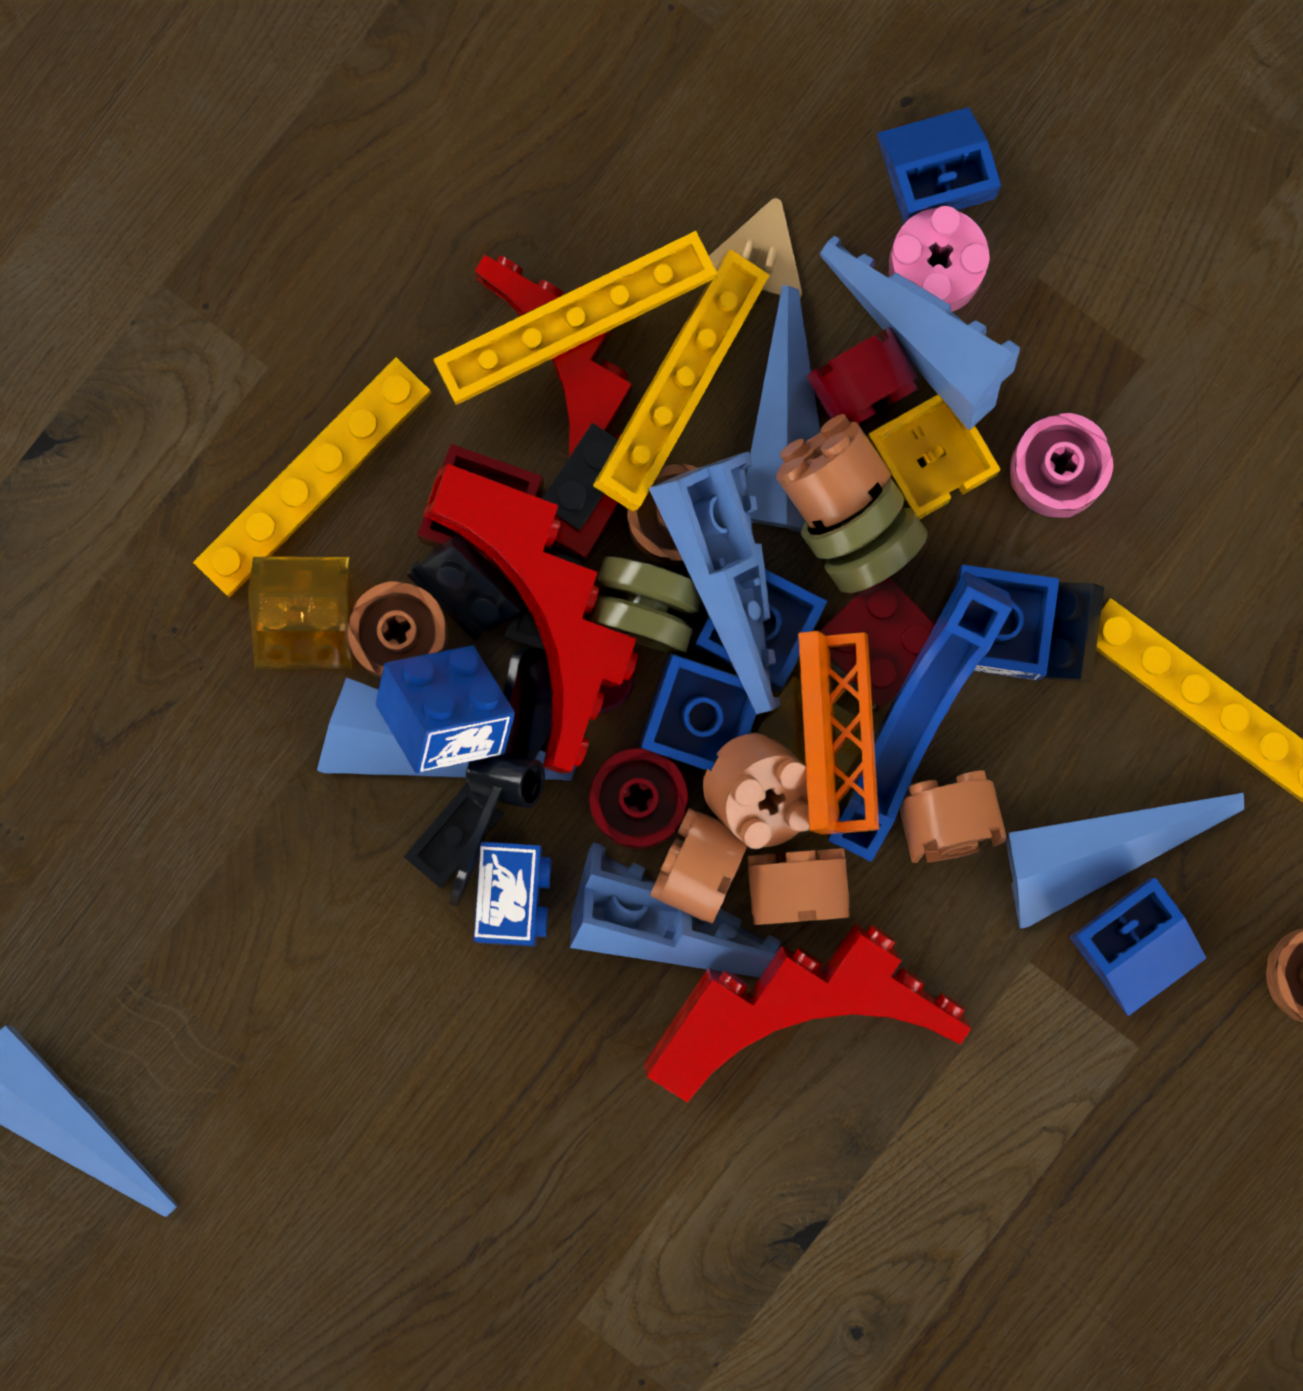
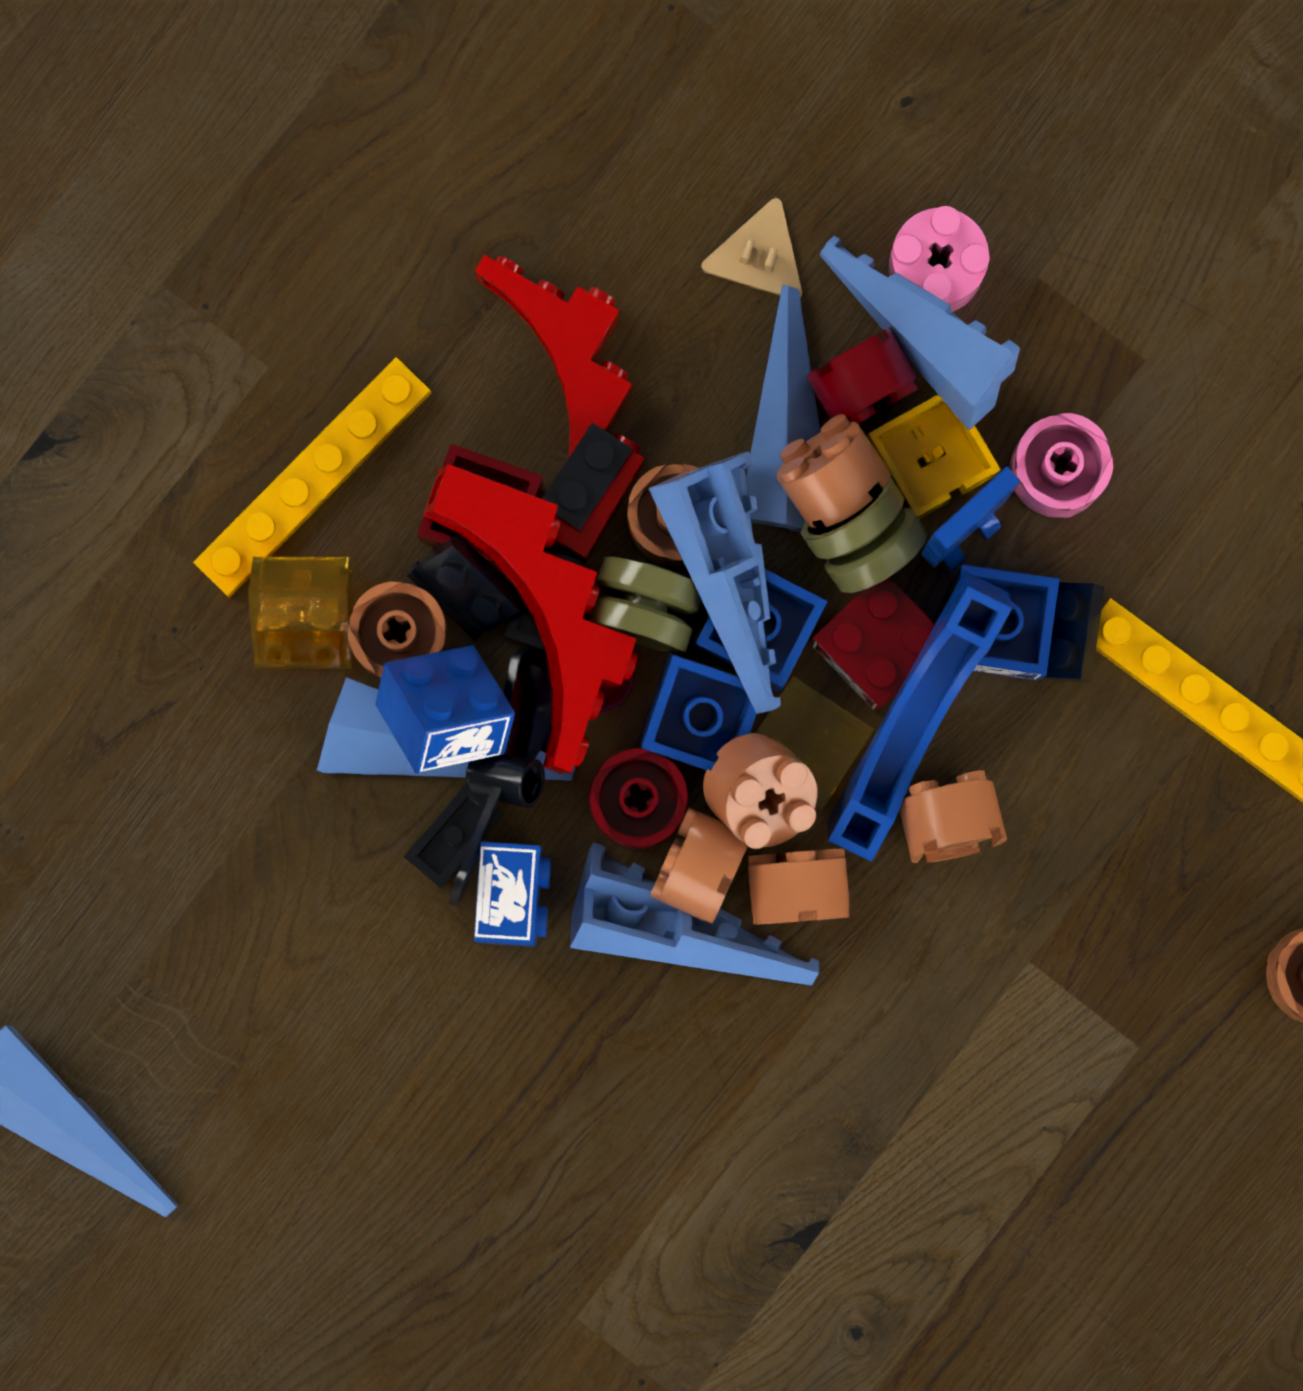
(575, 318): yellow plate -> none
(681, 381): yellow plate -> none
(819, 732): orange fence -> none
(856, 981): red arch -> none
(939, 163): blue slope -> none
(973, 515): none -> blue tile
(1075, 858): medium blue wedge -> none
(1139, 945): blue slope -> none

